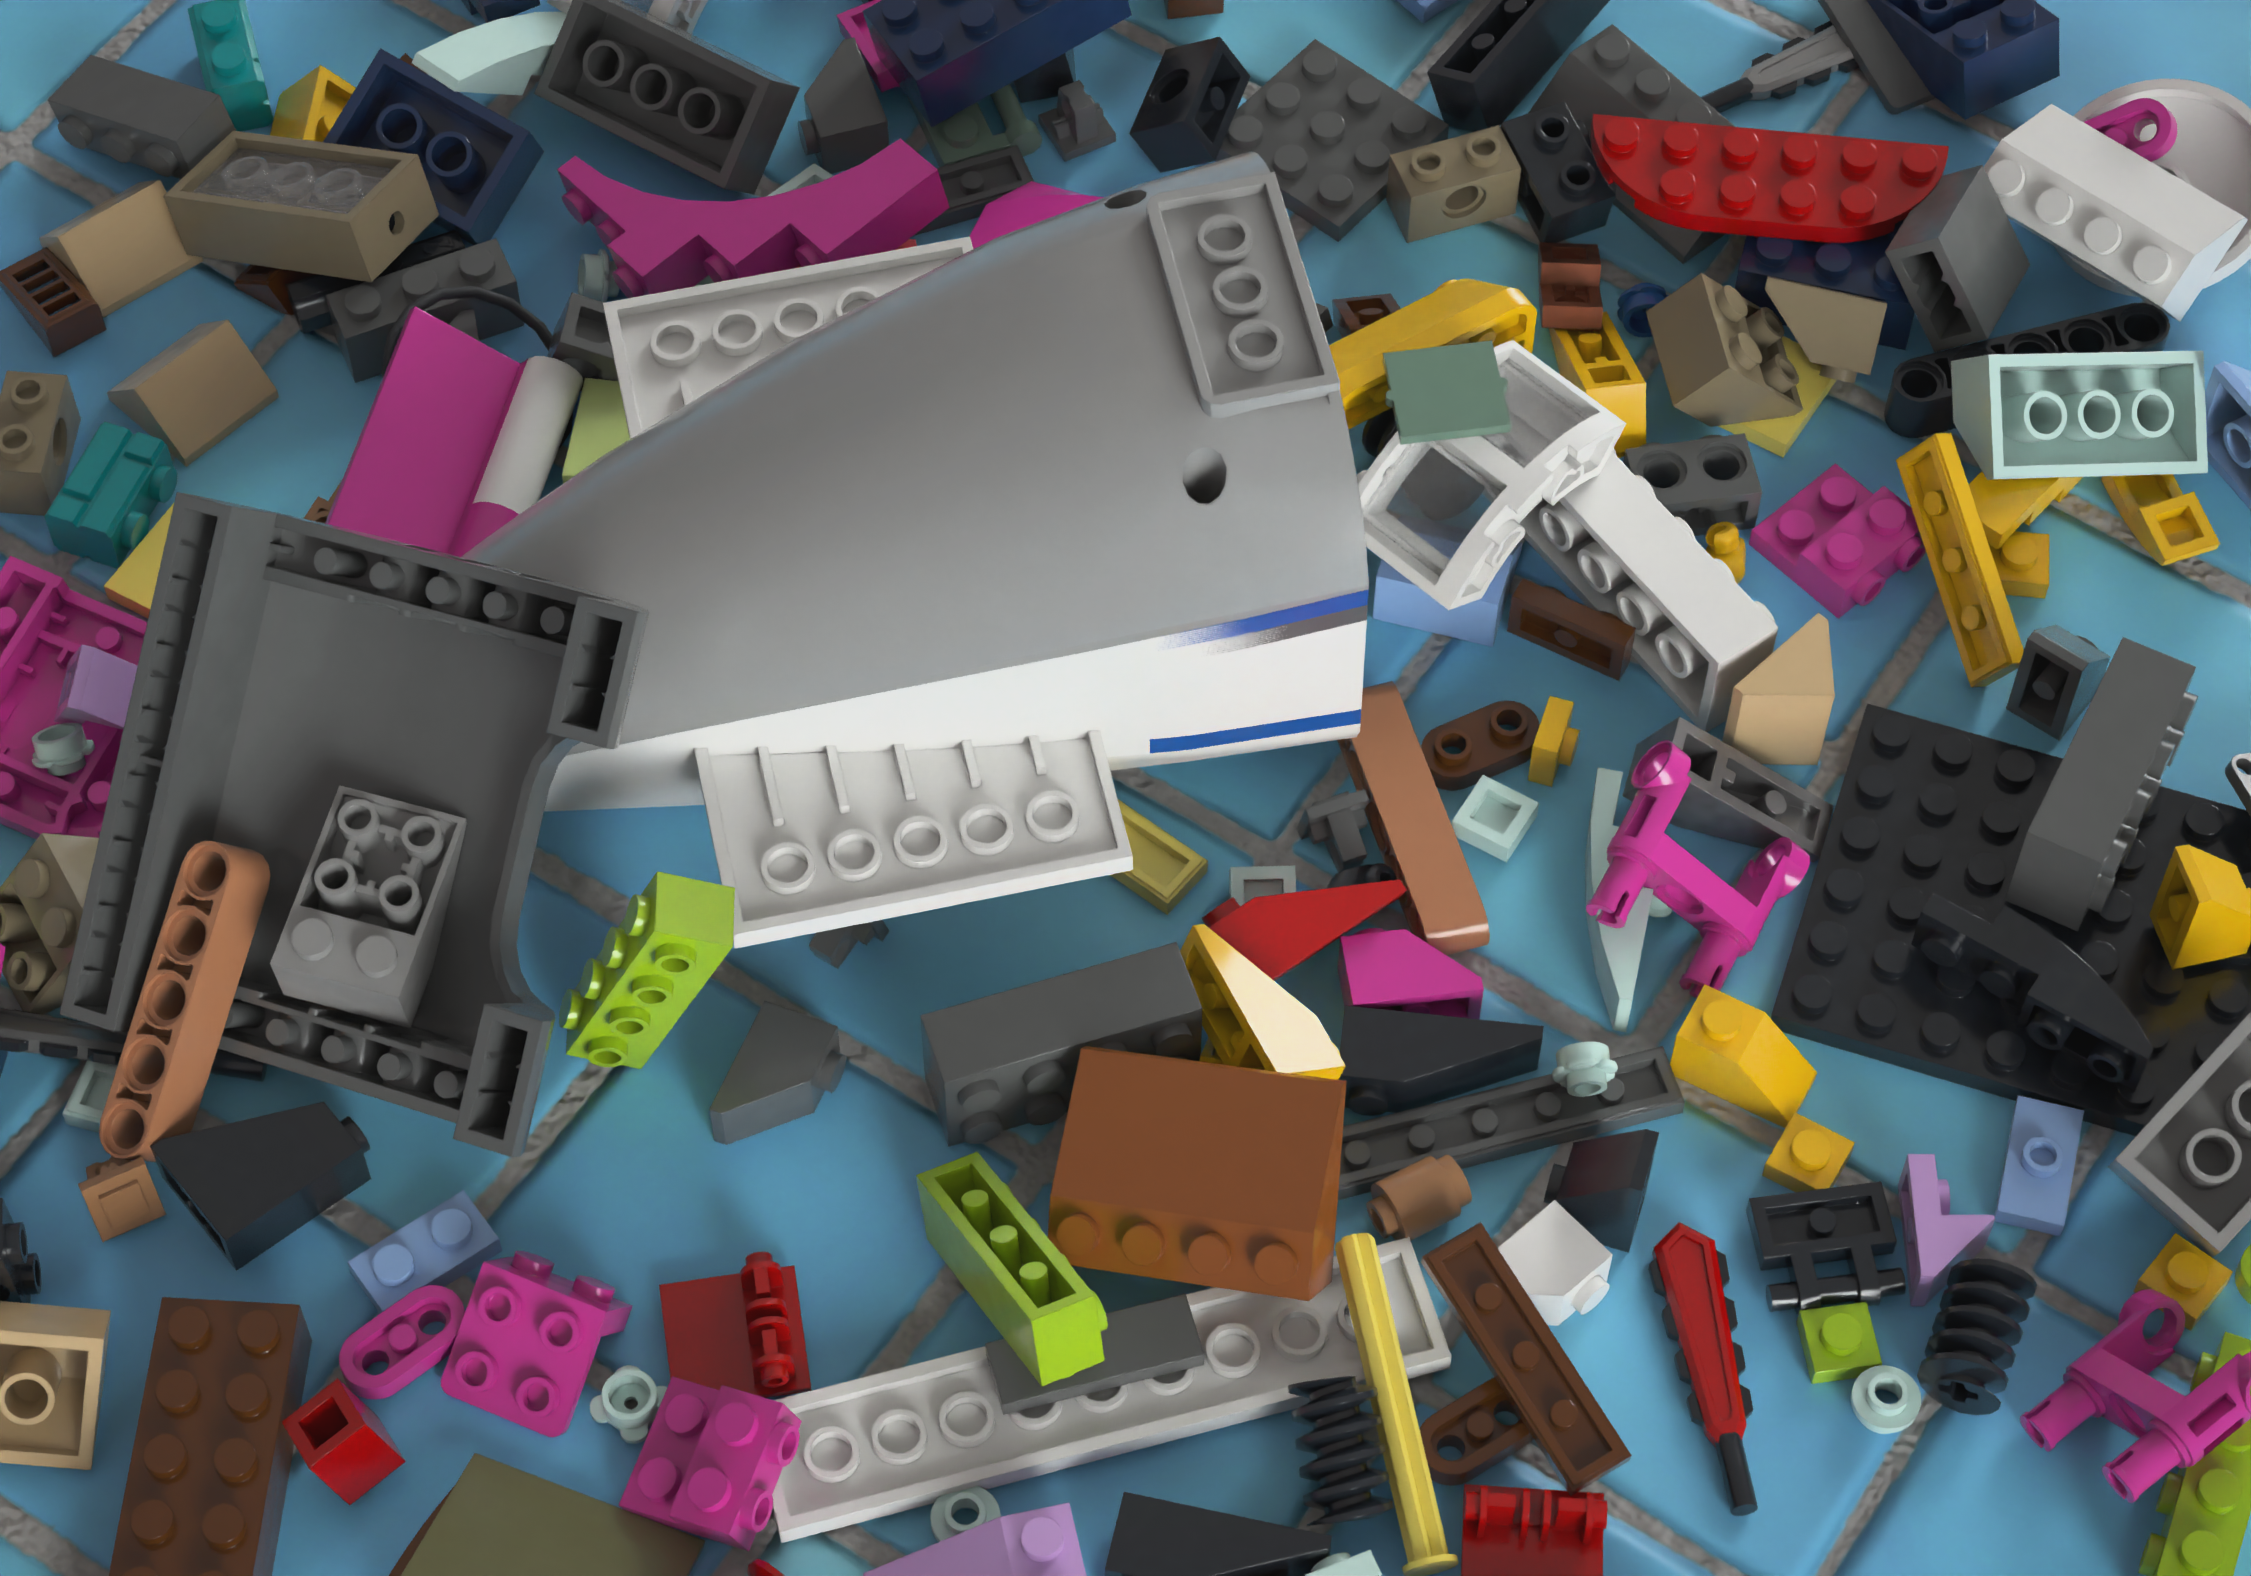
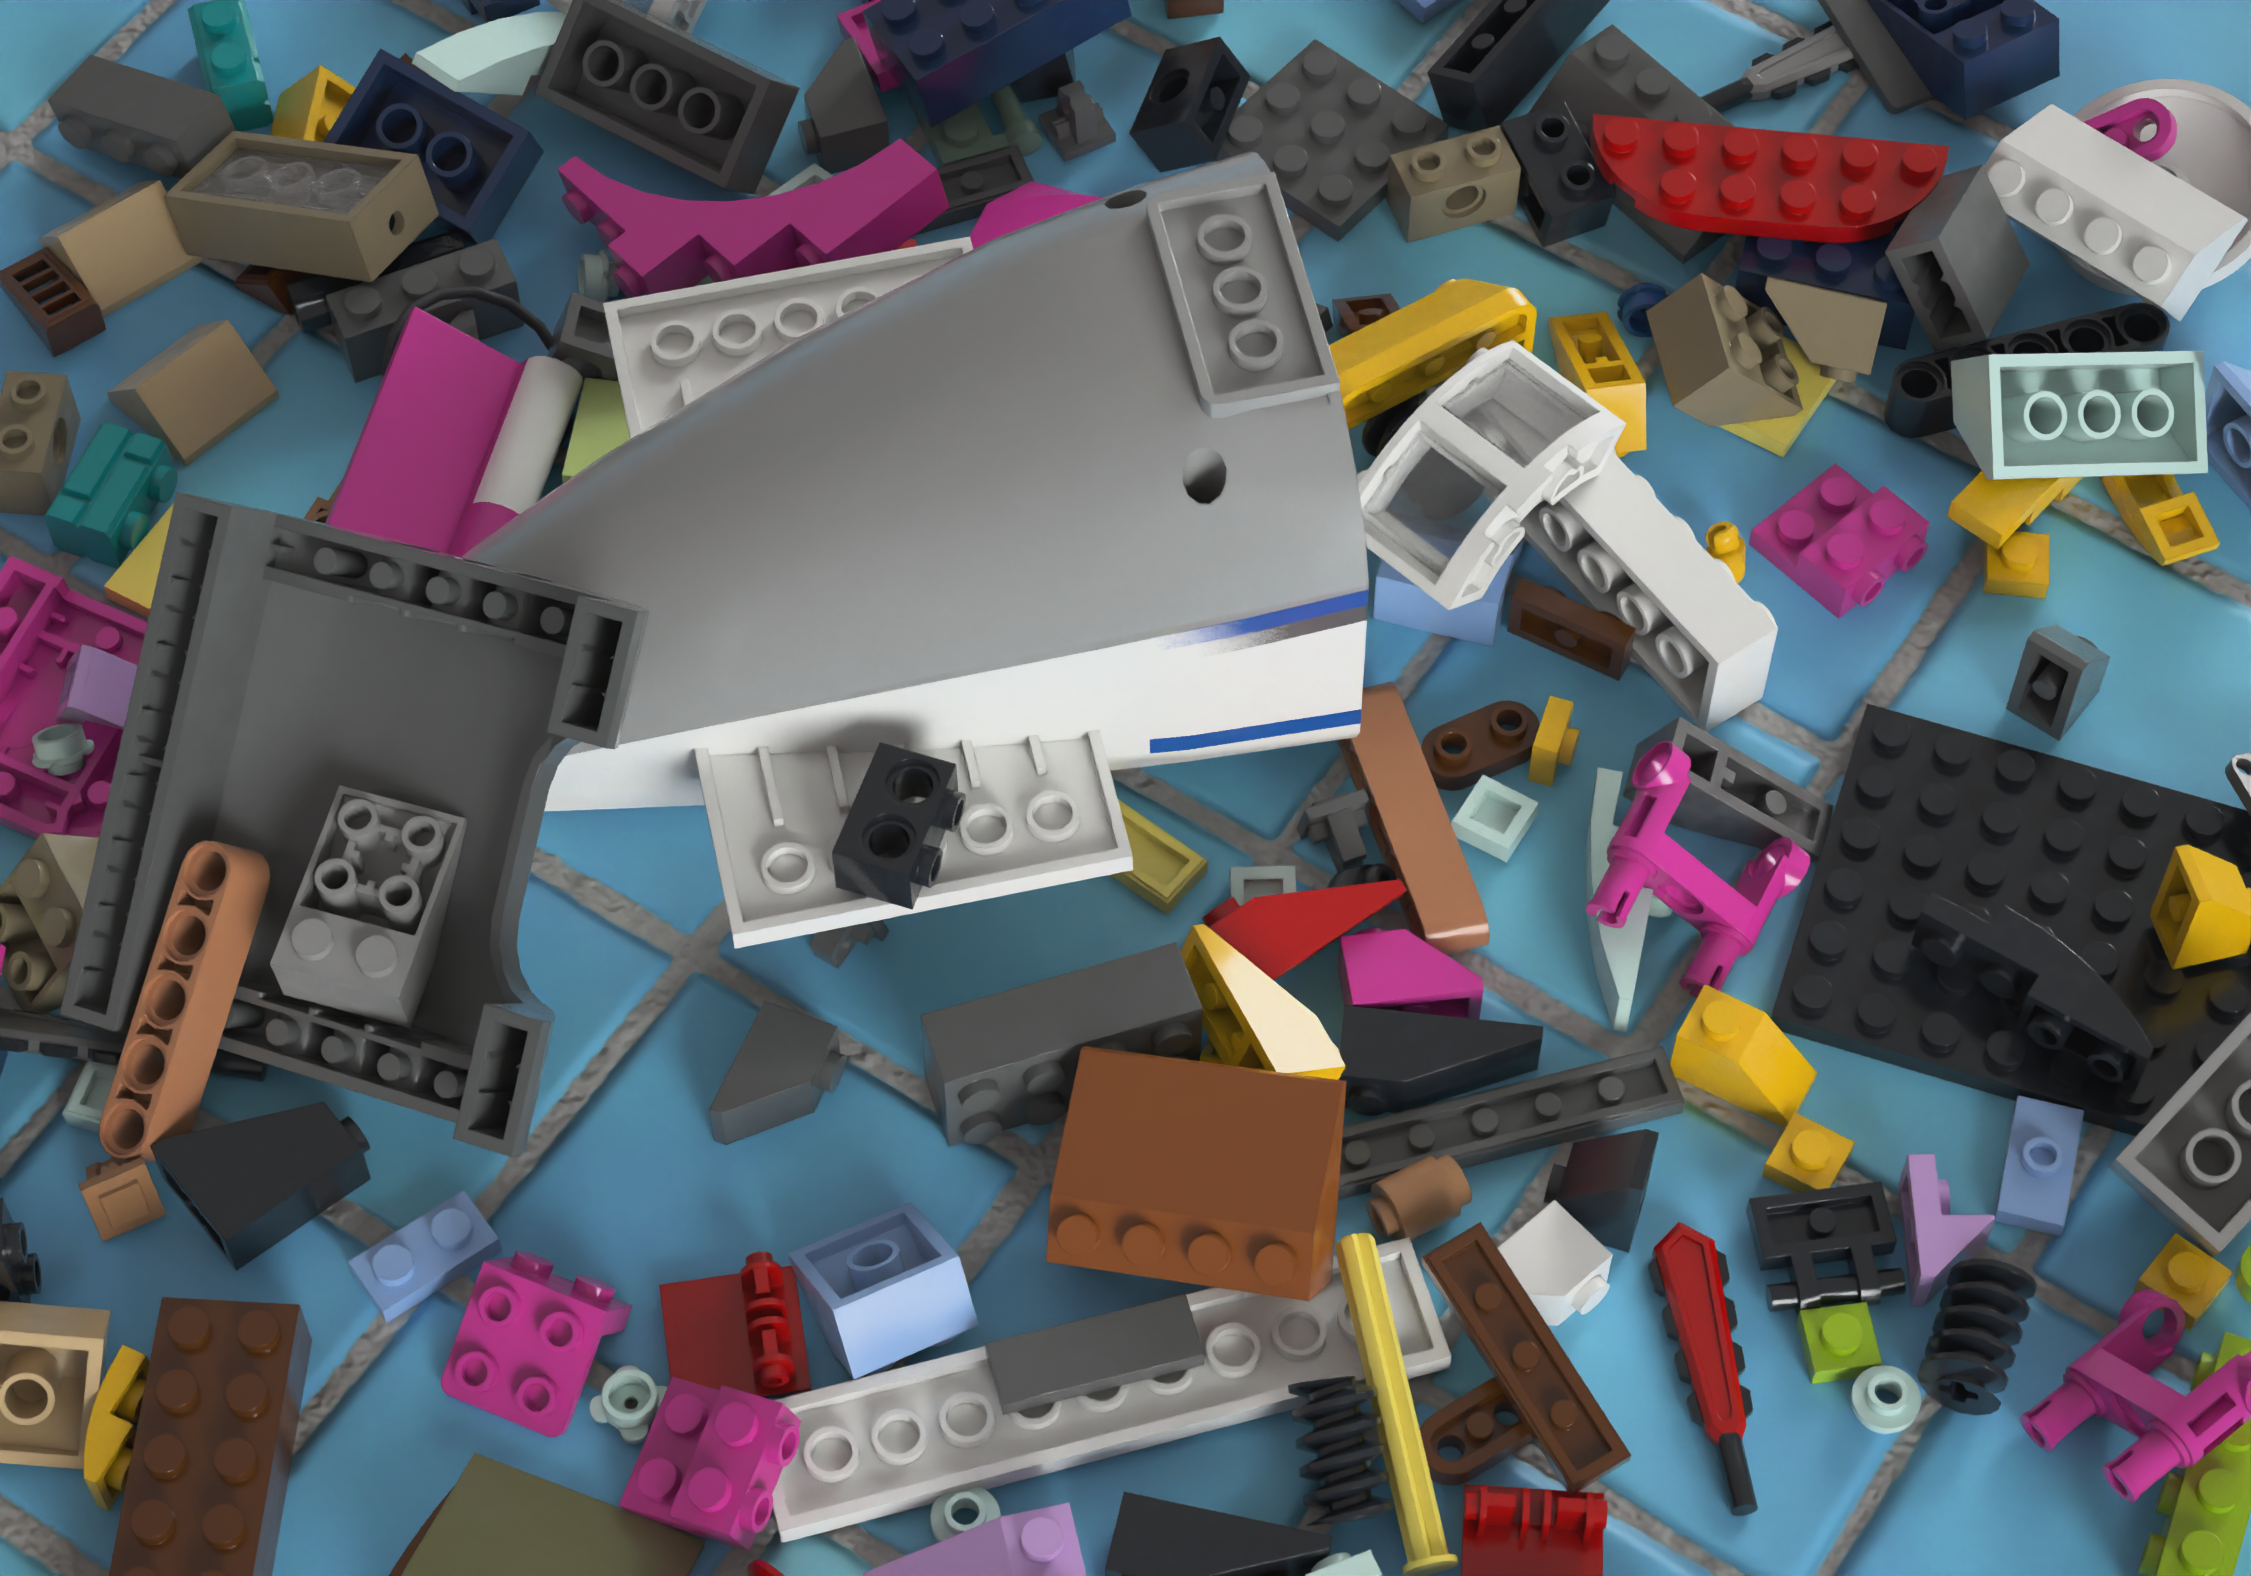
(111, 1426): none -> yellow slope
(343, 1441): red brick -> none
(398, 1340): dark pink plate -> none
(648, 970): lime brick -> none
(885, 823): none -> black brick
(885, 1290): none -> light blue slope
(1012, 1269): lime brick -> none
(1446, 392): sand green piece -> none
(1569, 286): copper slope -> none
(1584, 1068): light aqua plate -> none
(1702, 479): dark grey brick -> none
(1786, 701): tan slope -> none
(1961, 559): yellow tile -> none
(2104, 785): dark grey brick -> none

